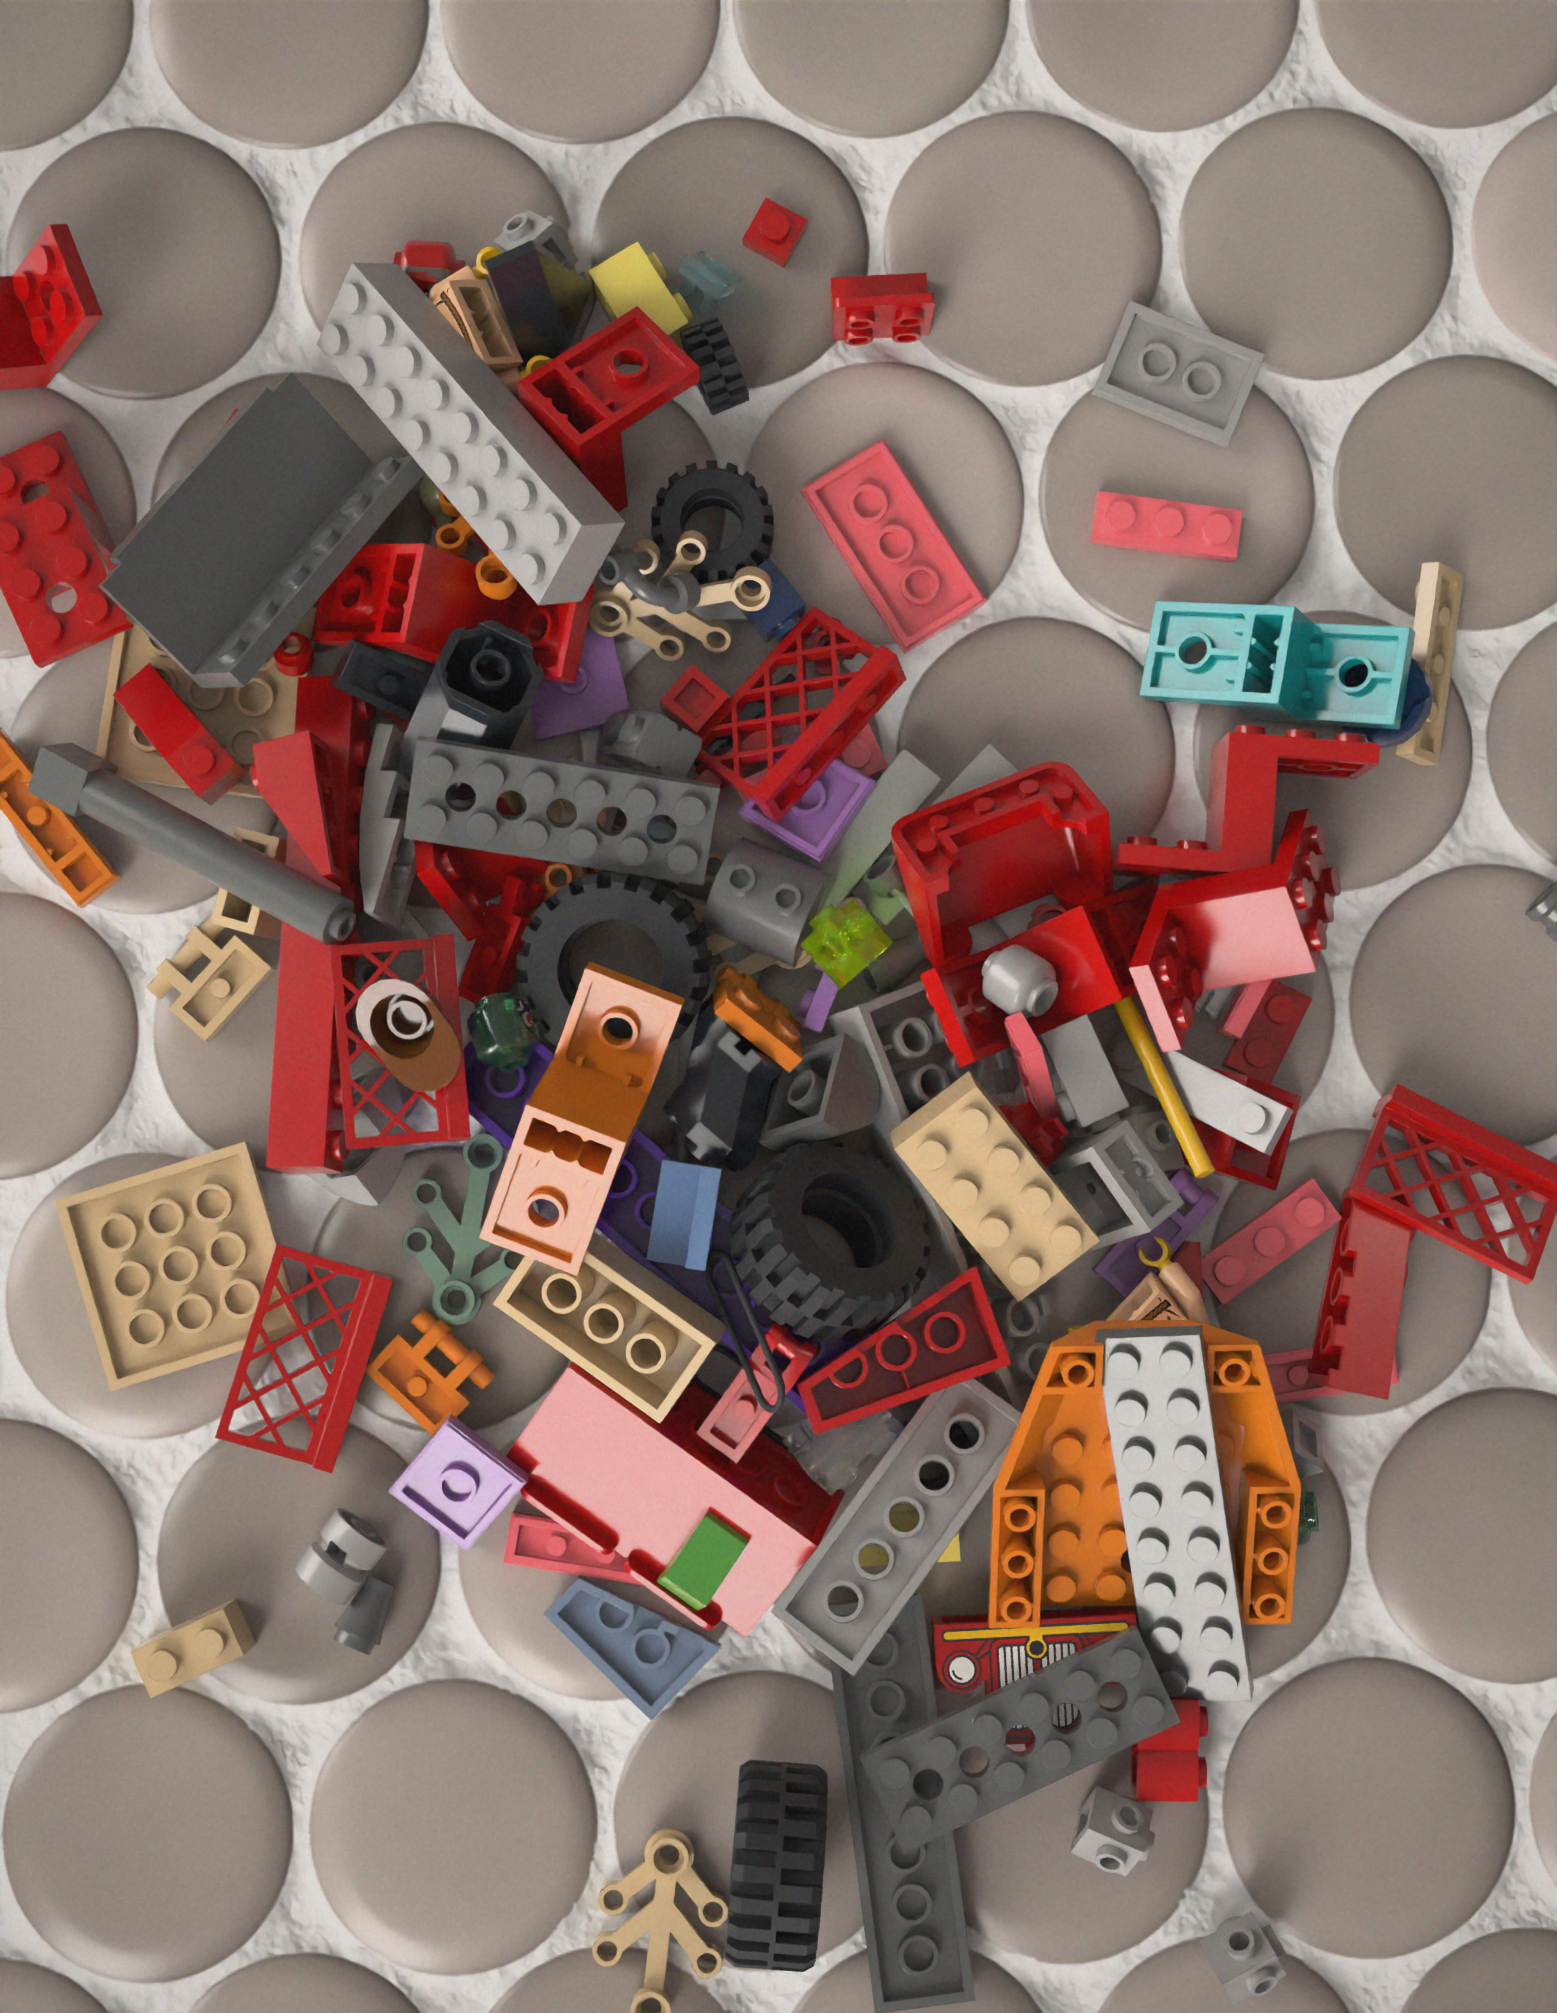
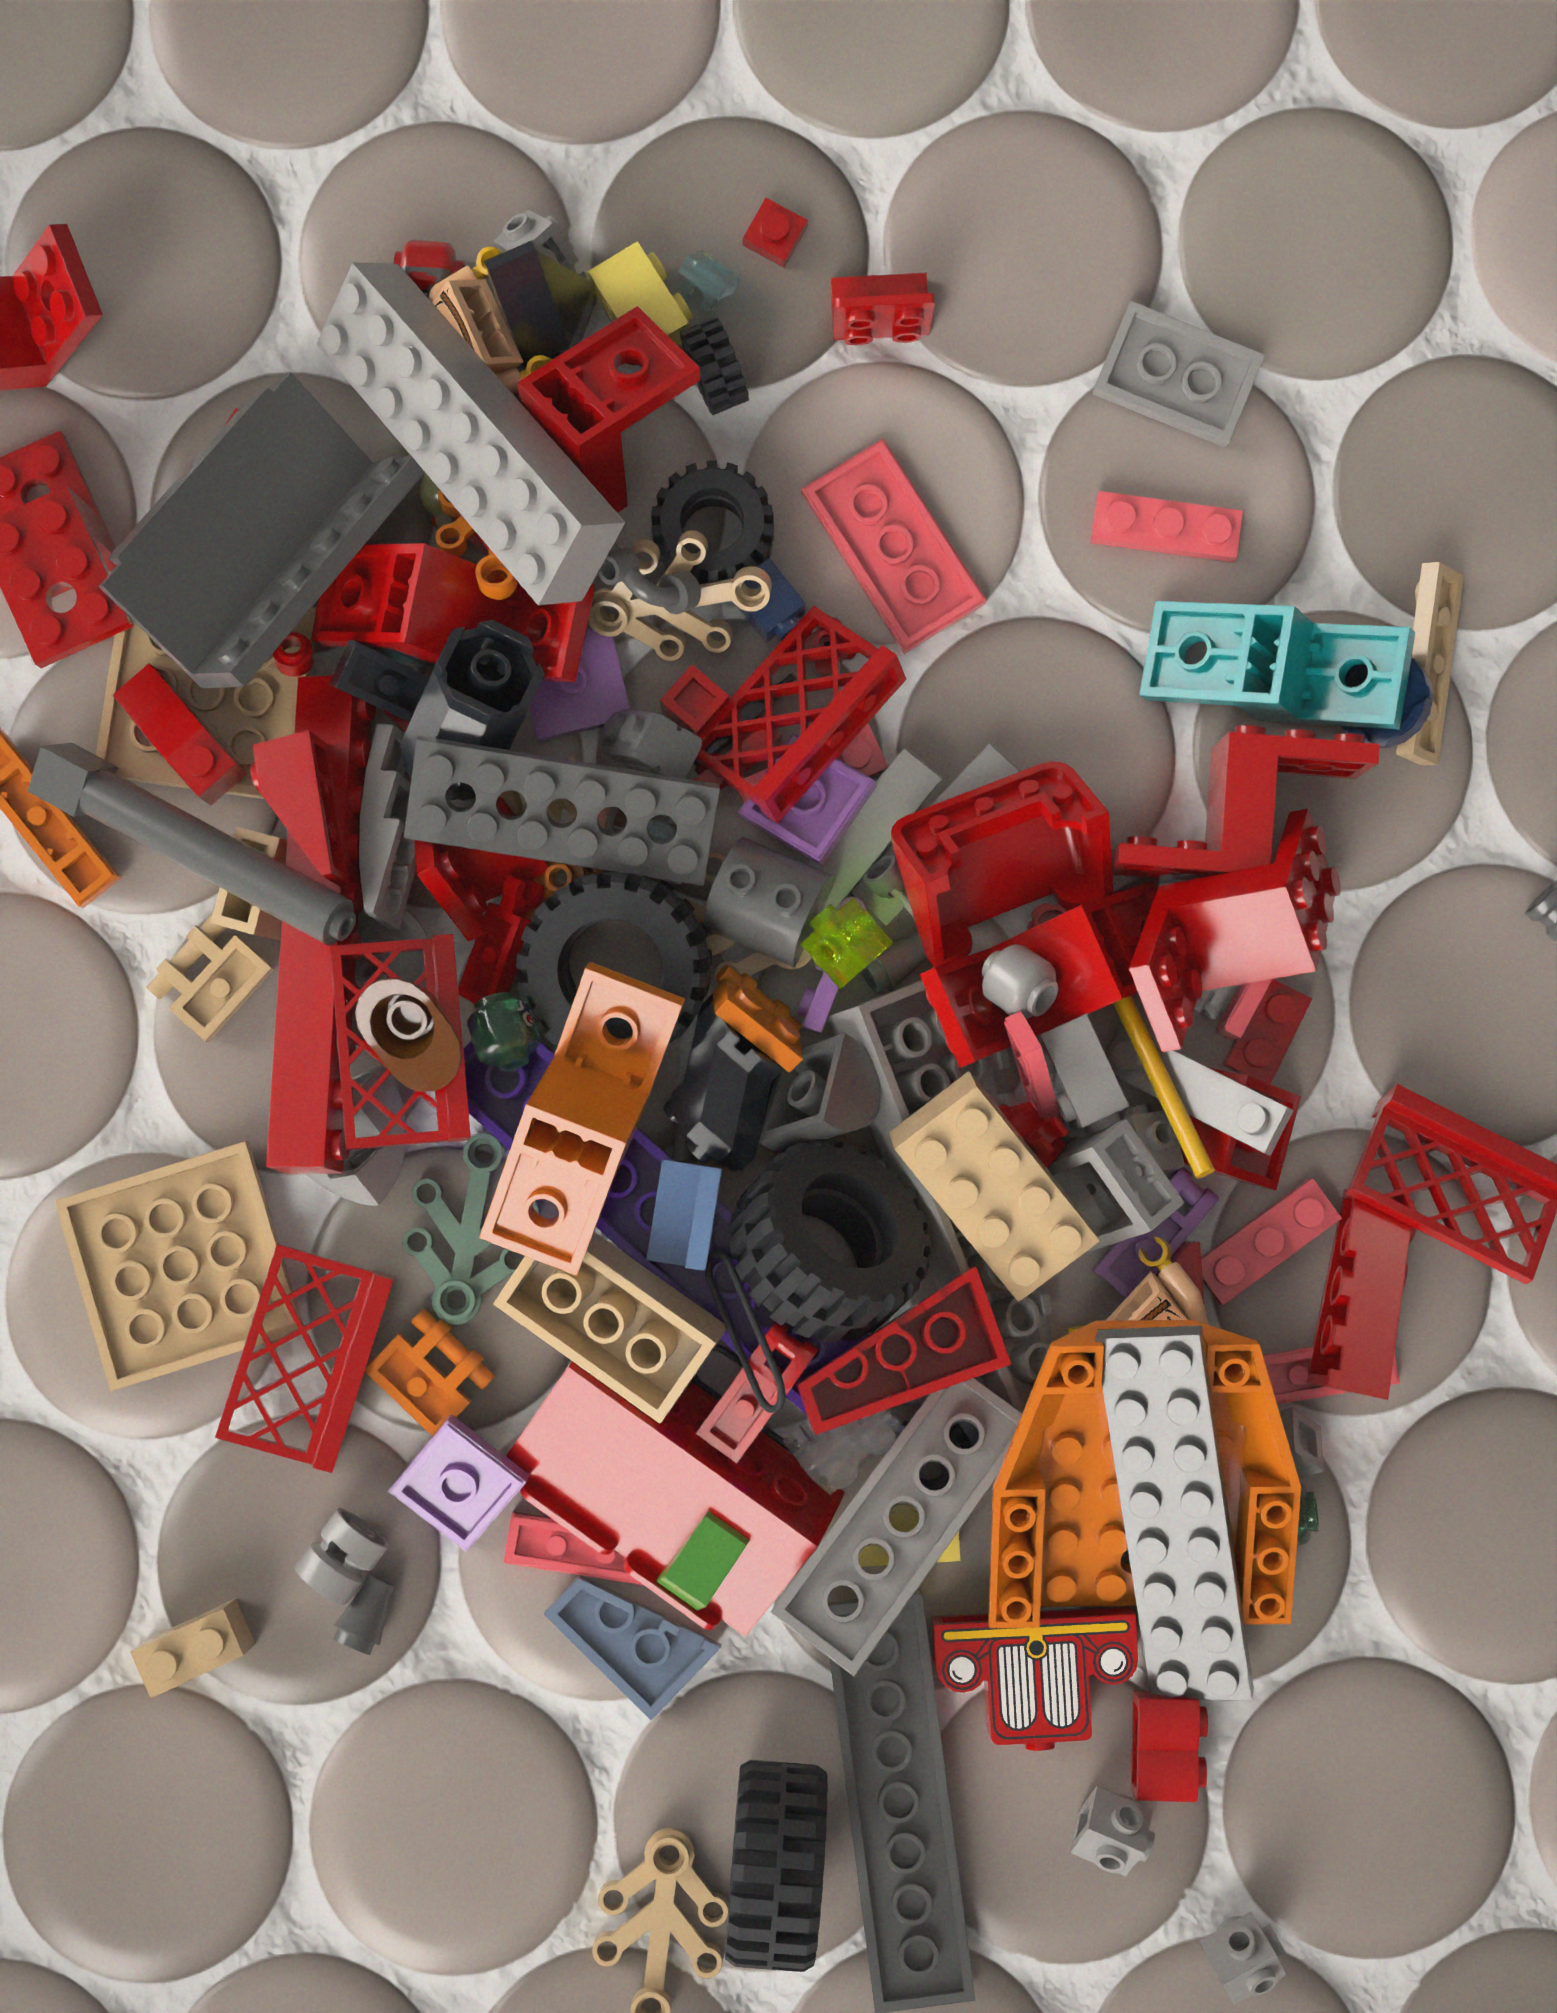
(1012, 1773): dark grey plate -> none

